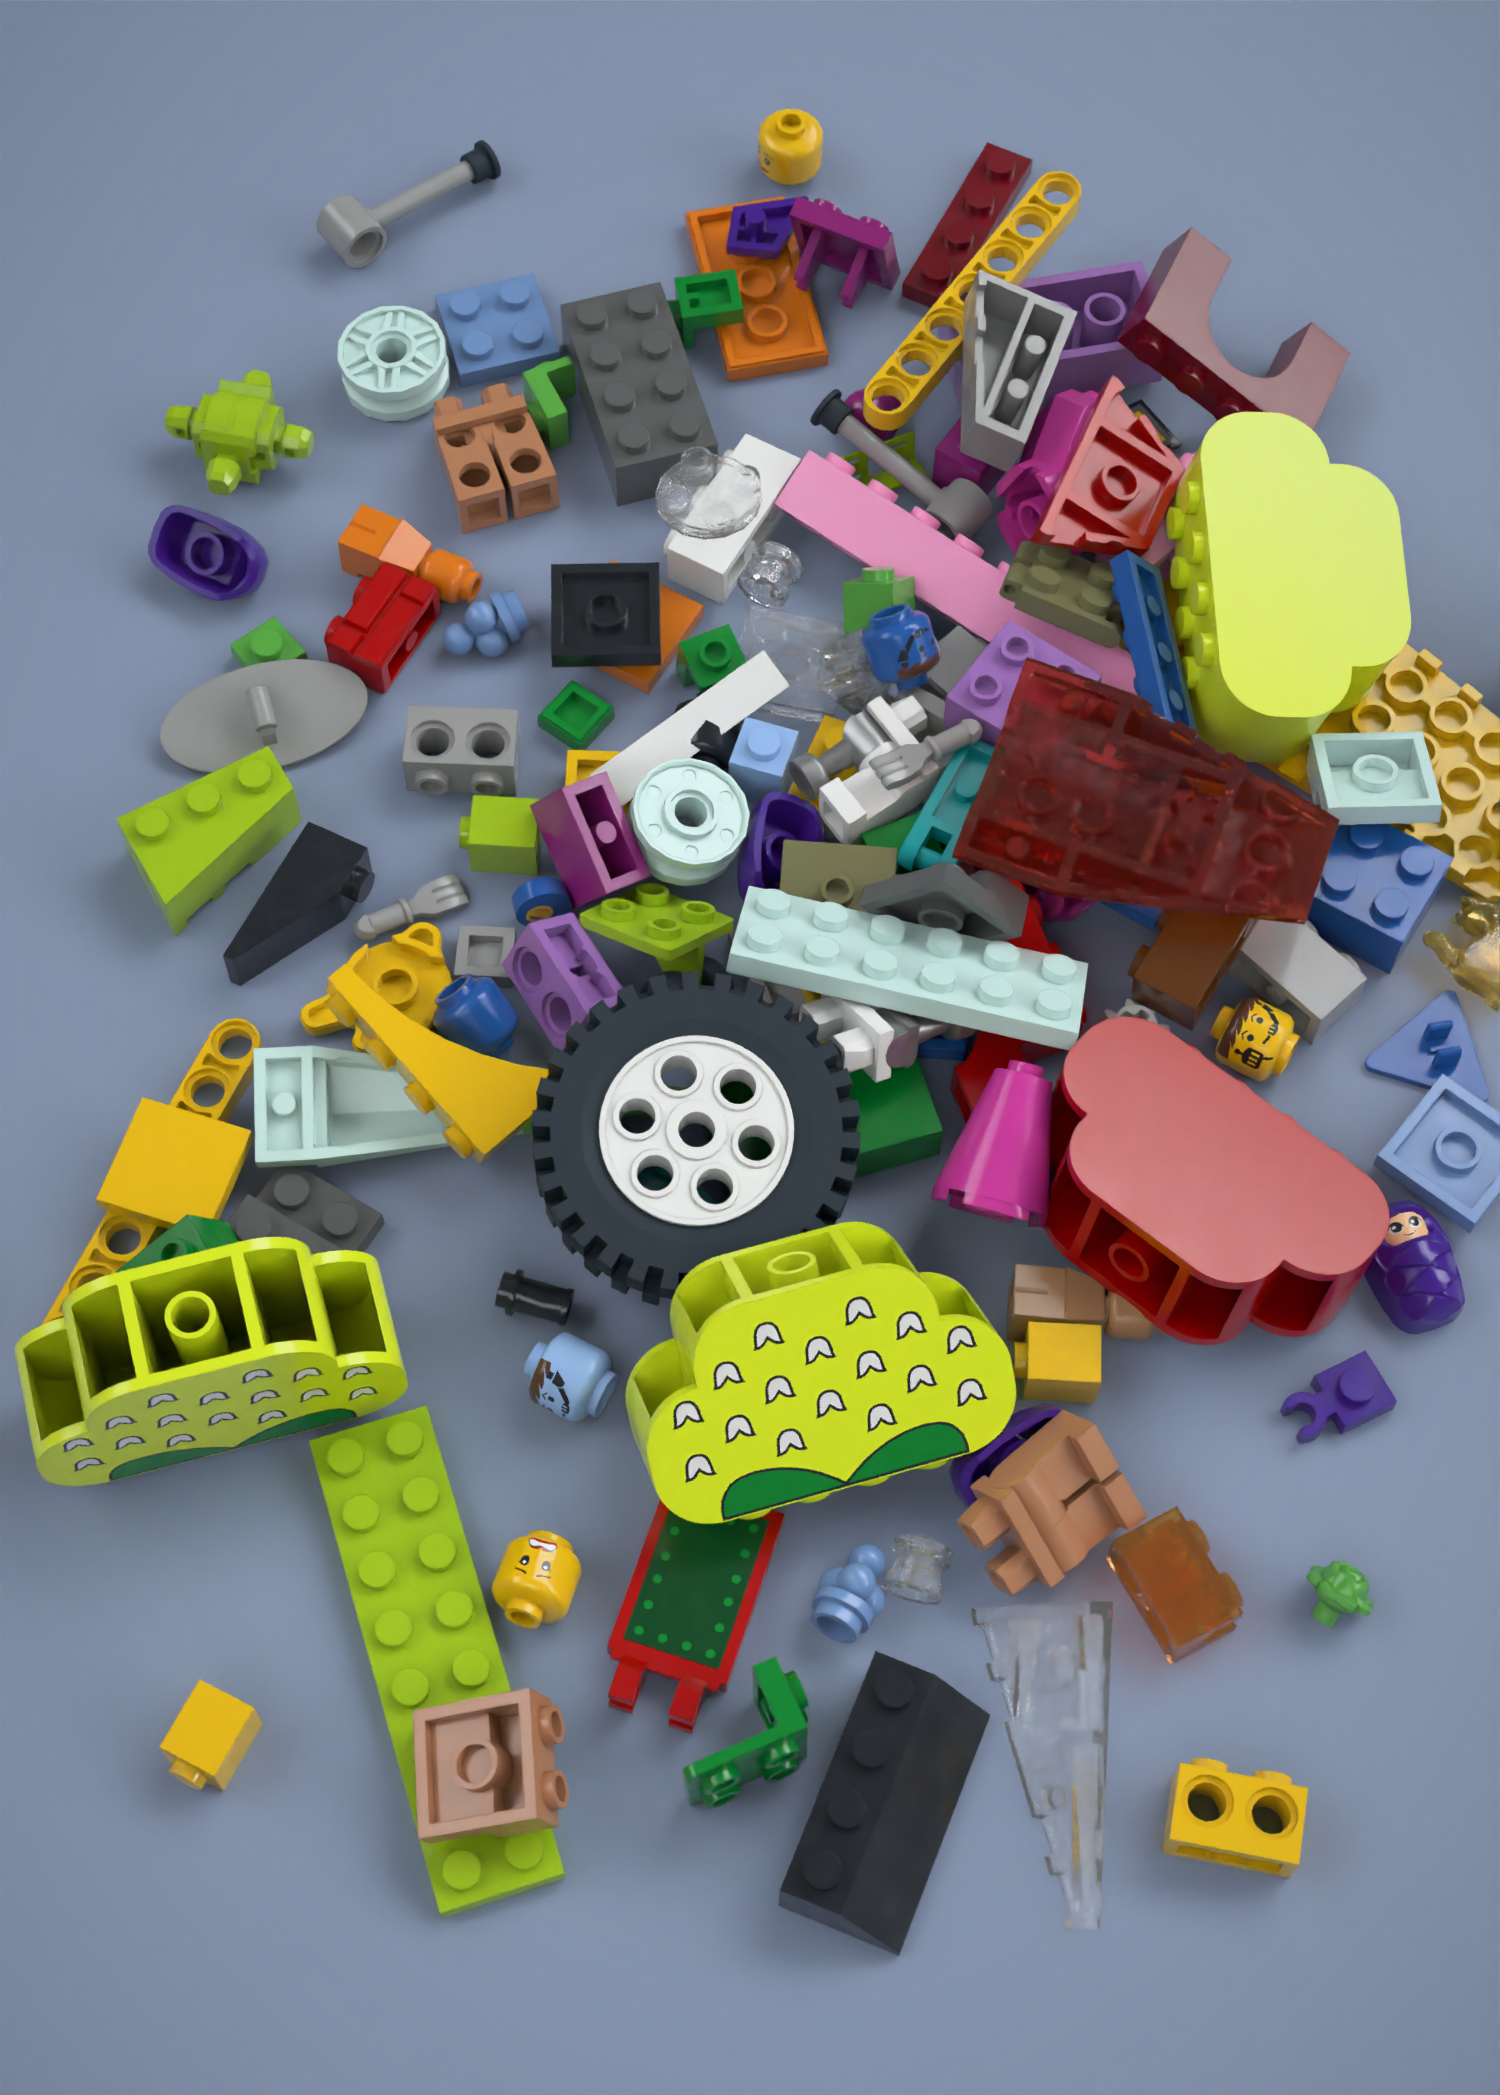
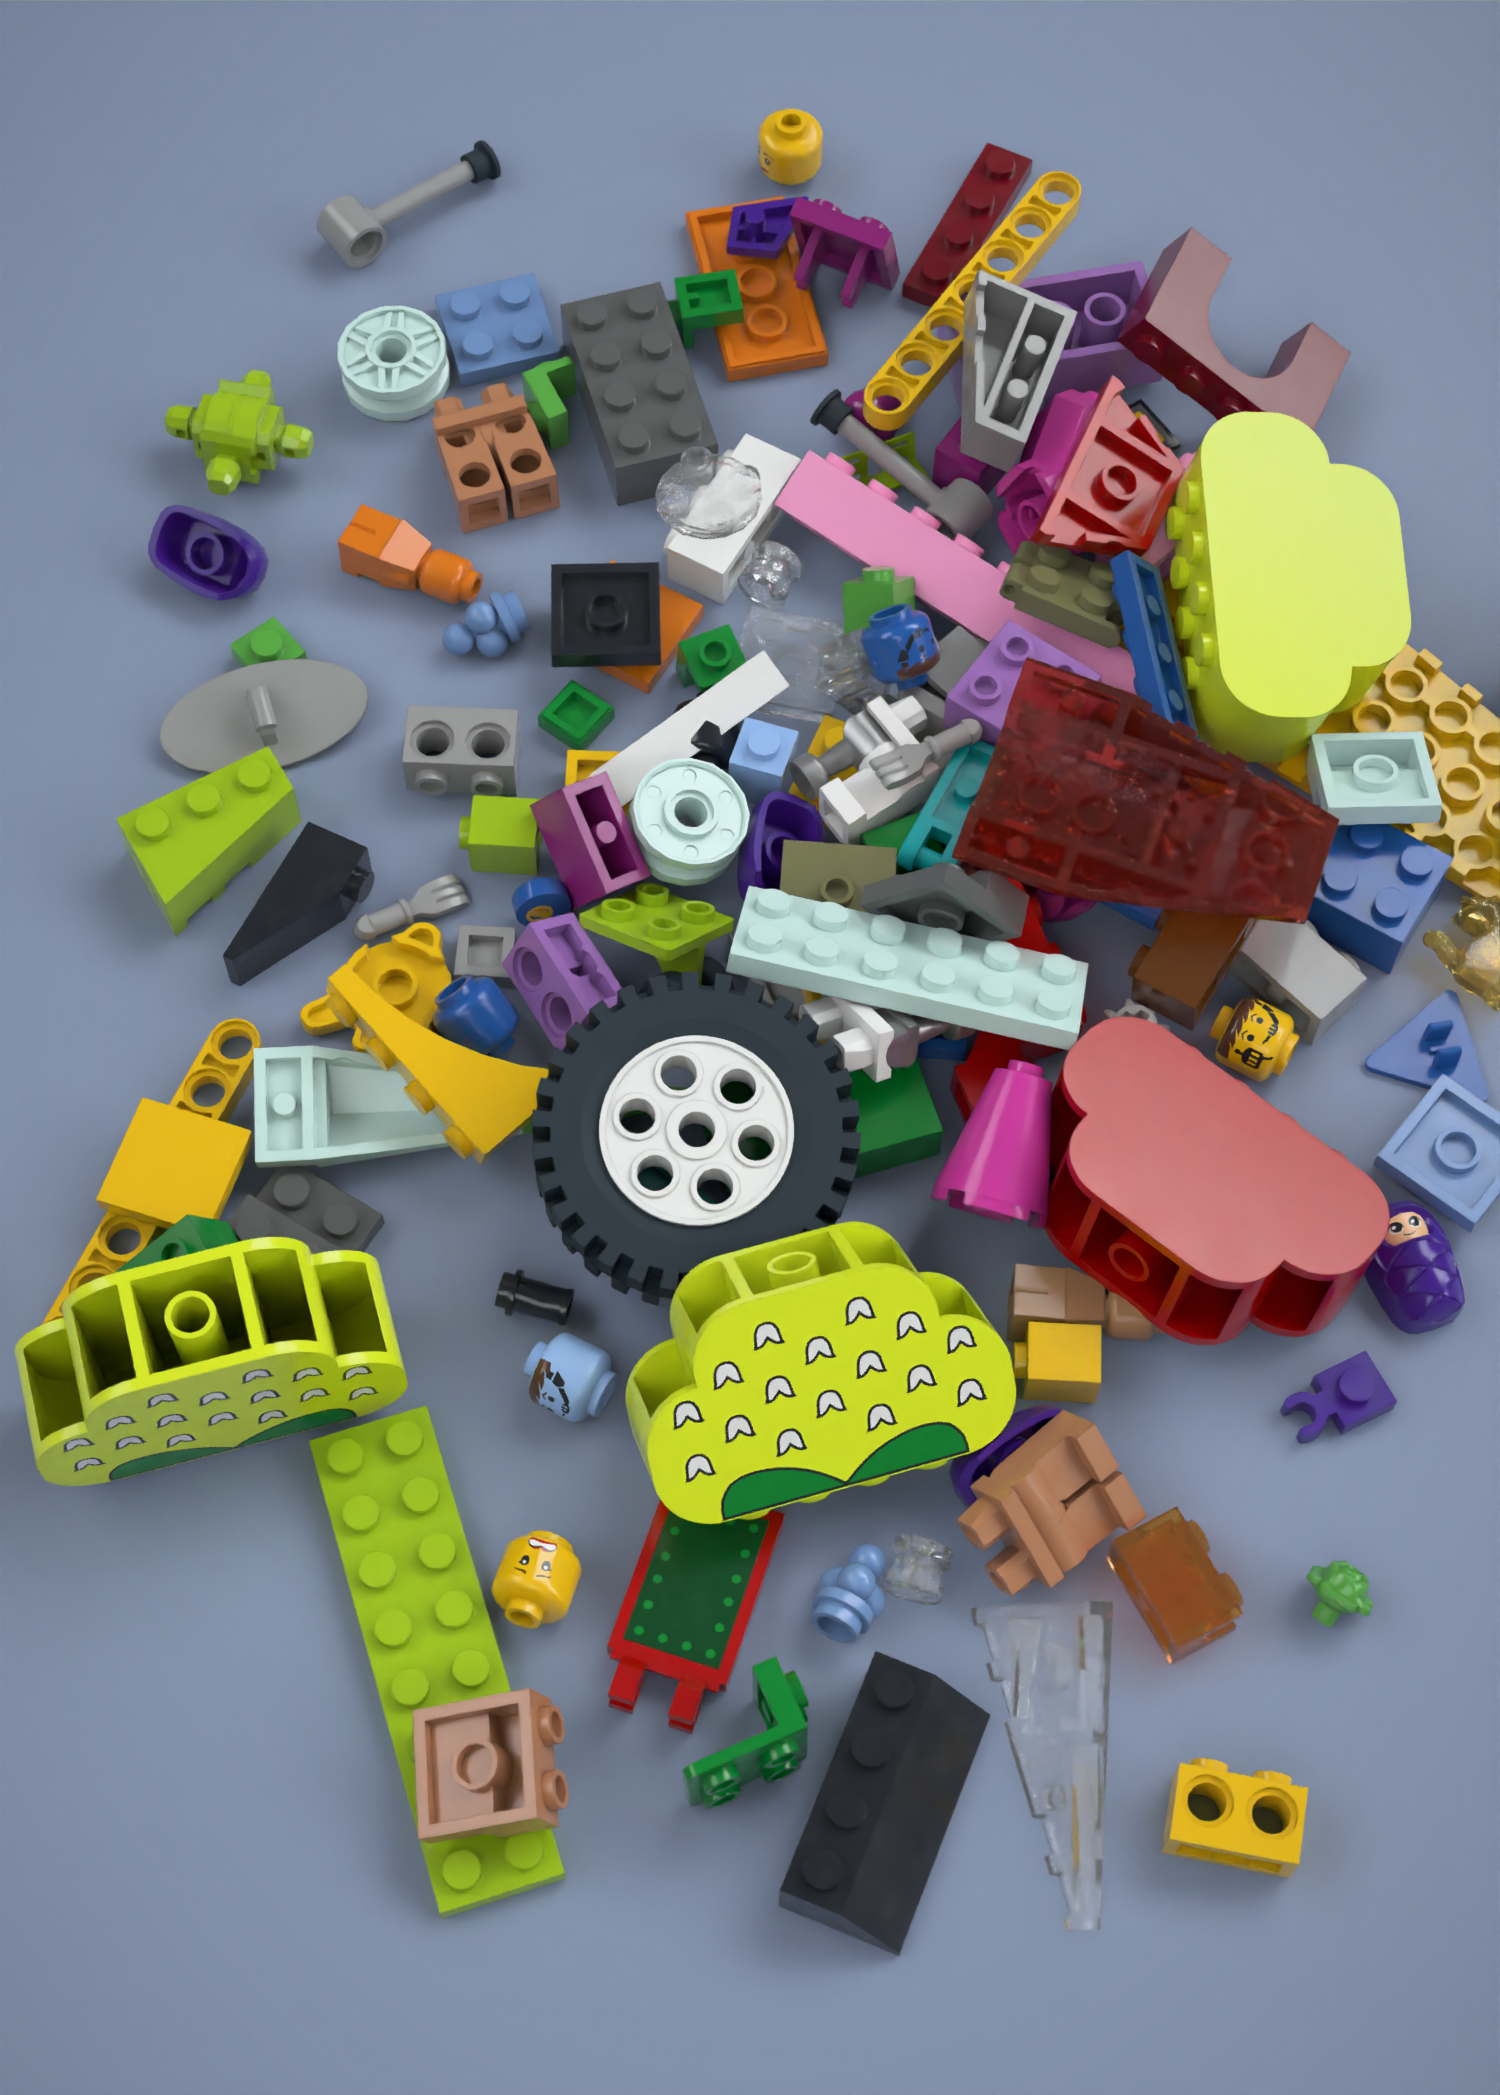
(209, 1737): yellow brick -> none
(383, 626): red brick -> none

